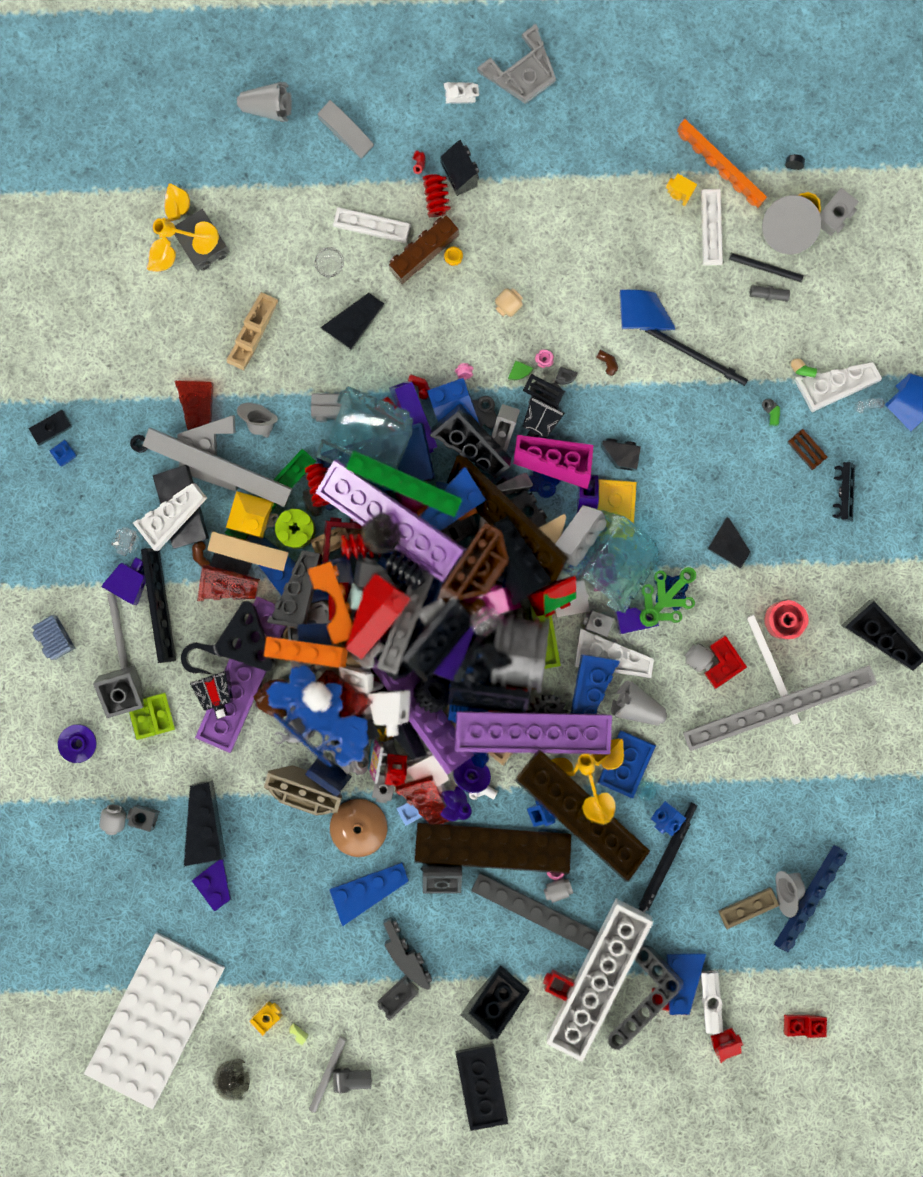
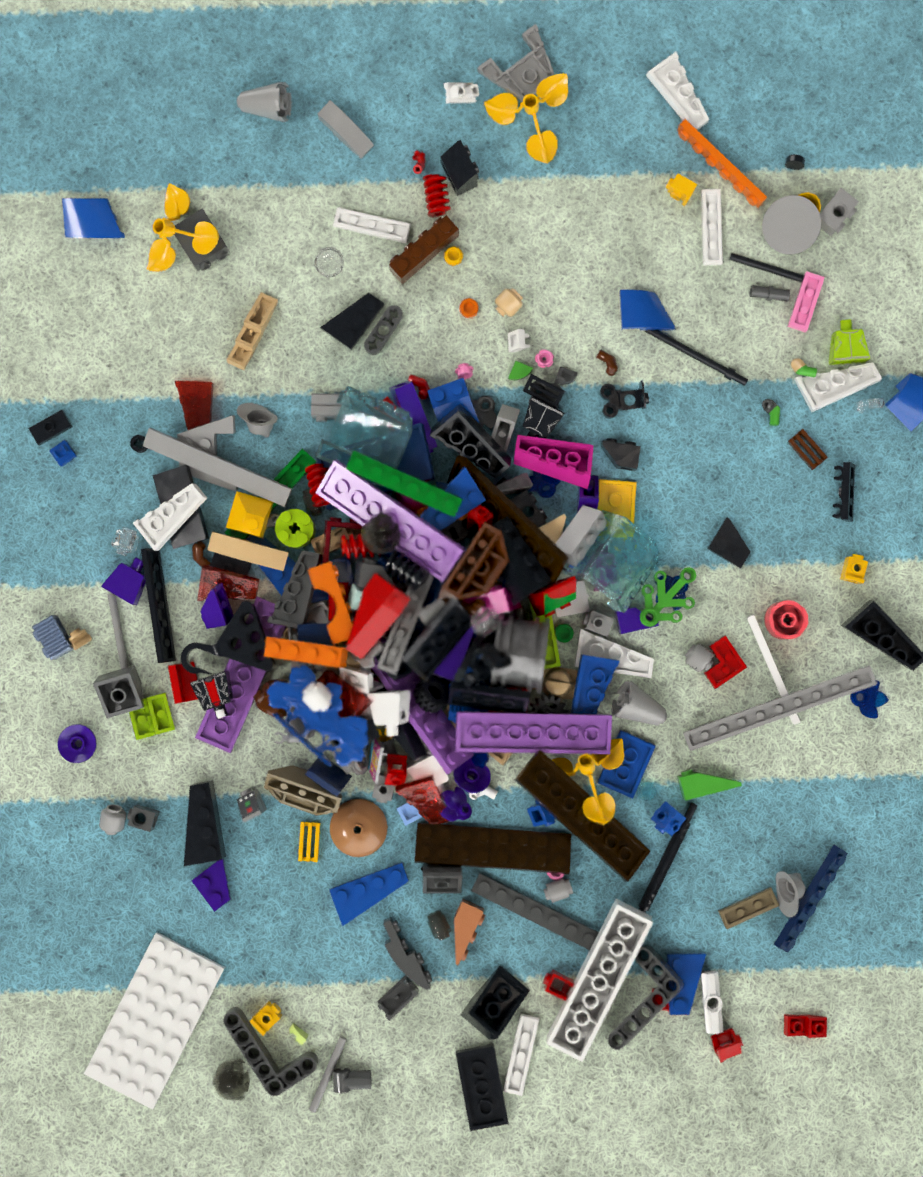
(79, 638): none -> tan plate
(90, 218): none -> blue slope
(180, 683): none -> red panel
(216, 609): none -> dark purple slope
(250, 804): none -> slope
(264, 1057): none -> dark grey beam
(309, 837): none -> yellow tile
(381, 322): none -> dark grey beam
(438, 925): none -> clear smoke brick
(465, 922): none -> nougat slope
(468, 308): none -> orange tile
(480, 516): none -> red window
(504, 106): none -> yellow plant
(516, 340): none -> white tile
(521, 1054): none -> white tile
(559, 682): none -> tan piece
(564, 633): none -> green tile
(616, 399): none -> black piece
(678, 91): none -> white wing
(700, 784): none -> bright green slope
(806, 301): none -> bright pink plate
(848, 345): none -> lime torso
(848, 572): none -> yellow brick
(871, 699): none -> clear blue plate

